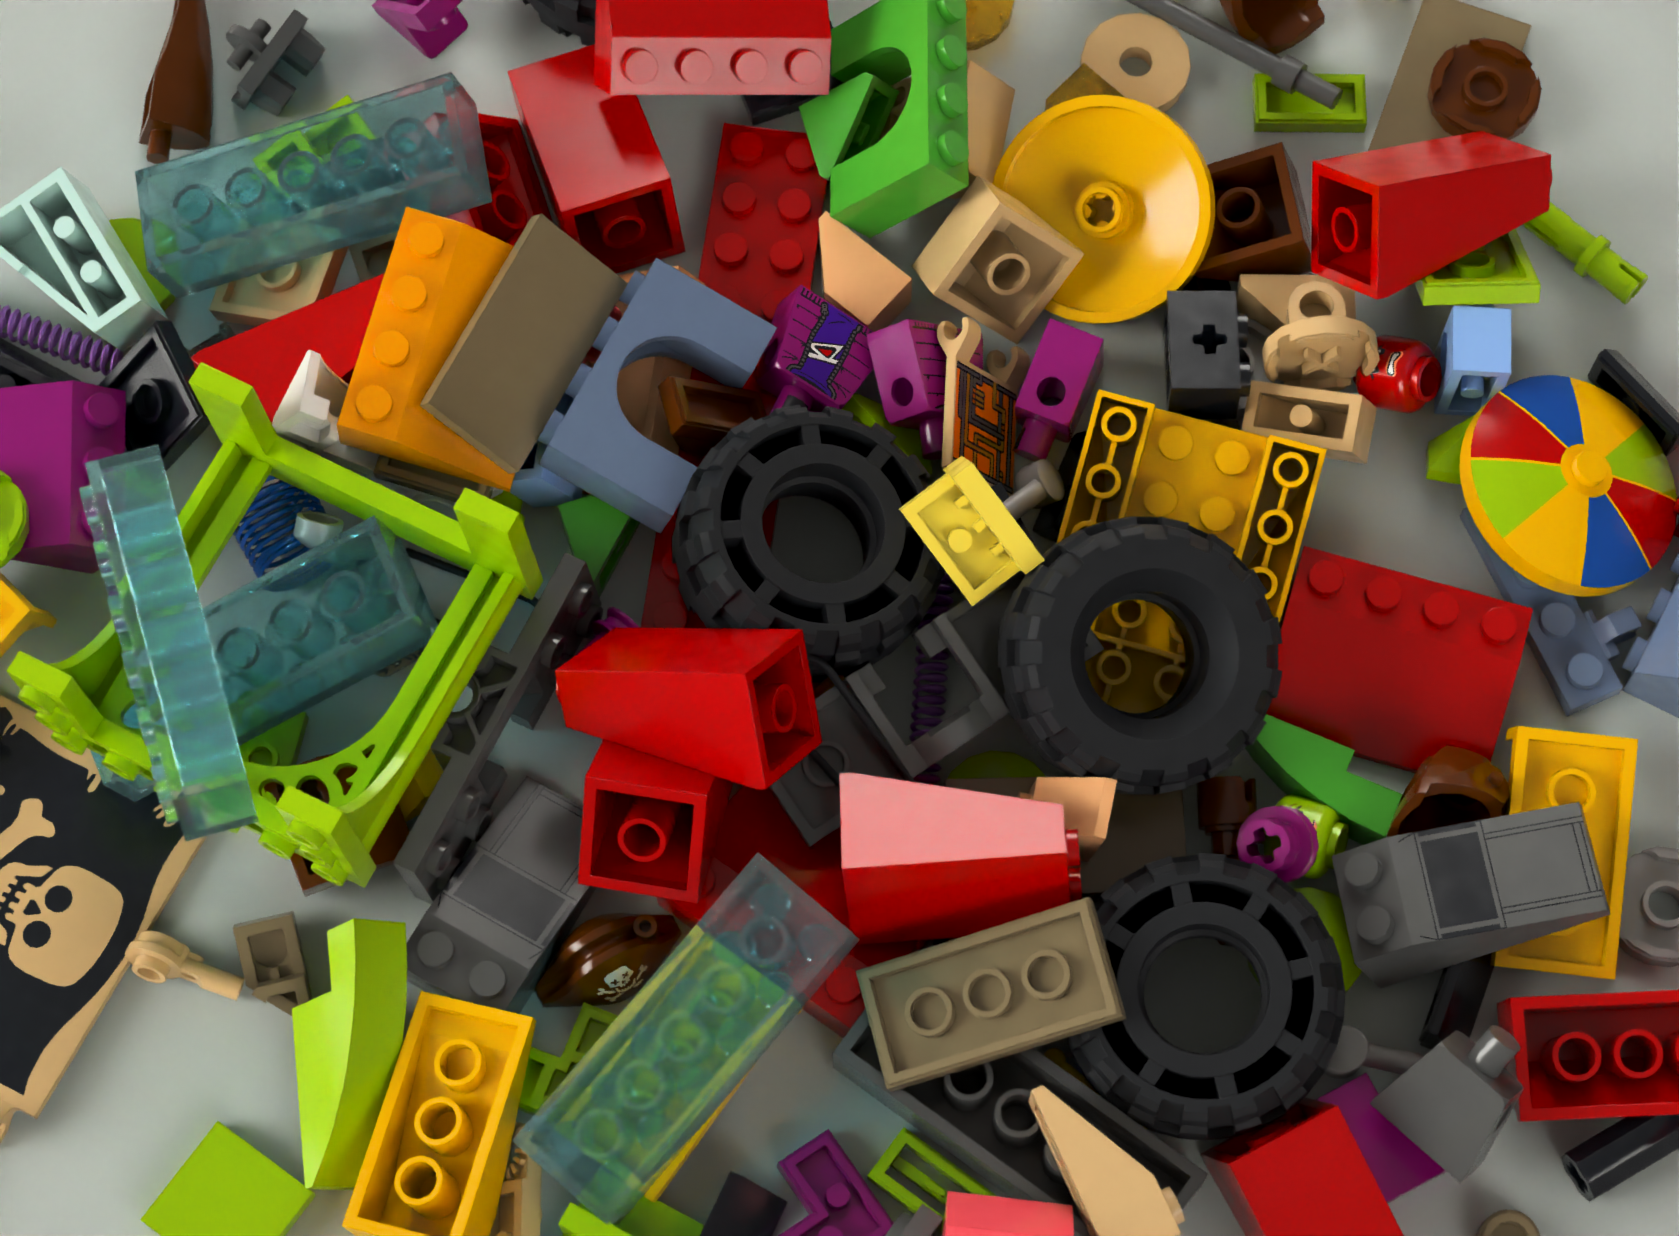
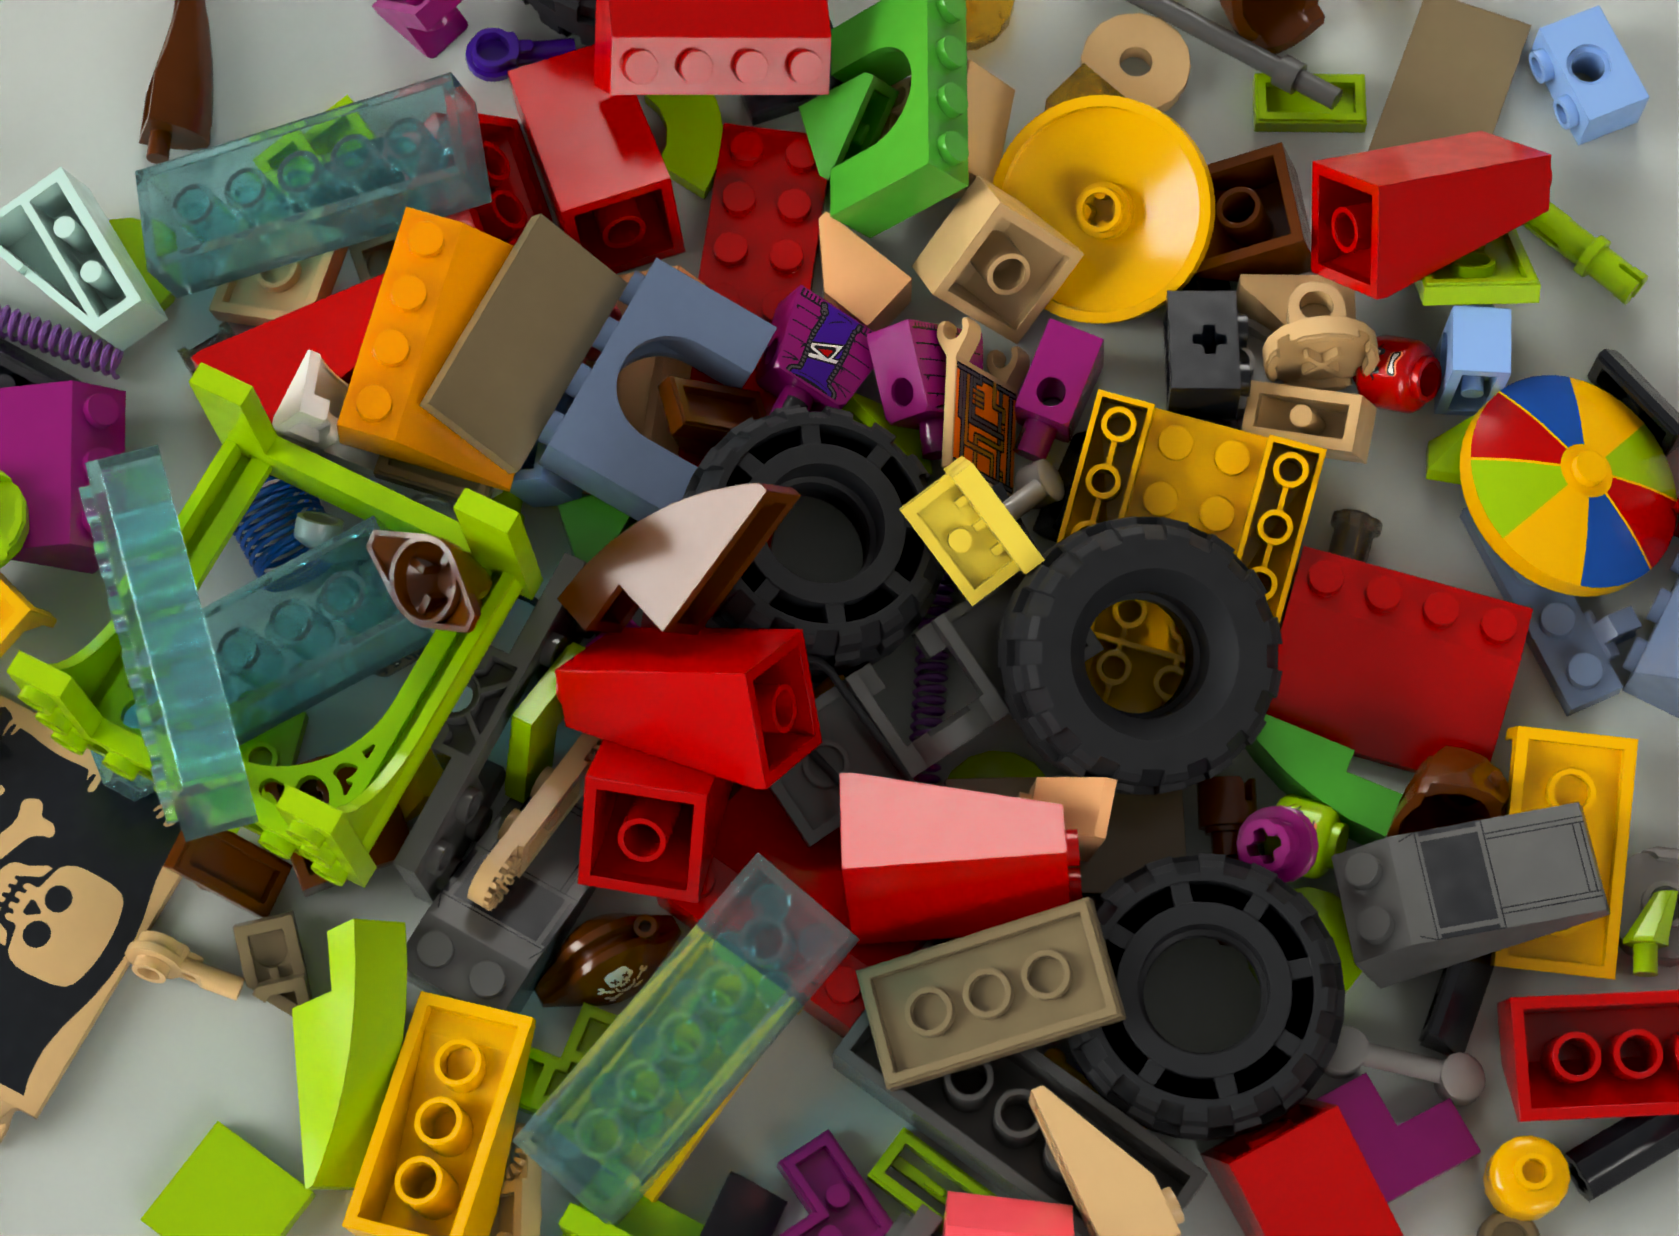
(158, 394): black tile -> none
(231, 870): none -> reddish brown tile
(289, 44): dark grey hips -> none
(430, 579): none -> reddish brown hat
(497, 51): none -> dark purple plate
(529, 830): none -> tan plate
(535, 731): none -> lime tile
(678, 560): none -> reddish brown slope
(692, 138): none -> lime tile
(1353, 534): none -> clear smoke bush
(1455, 1099): dark grey torso -> none
(1484, 89): reddish brown tile -> none
(1526, 1178): none -> yellow head
(1590, 47): none -> light blue brick
(1651, 932): none -> lime bar

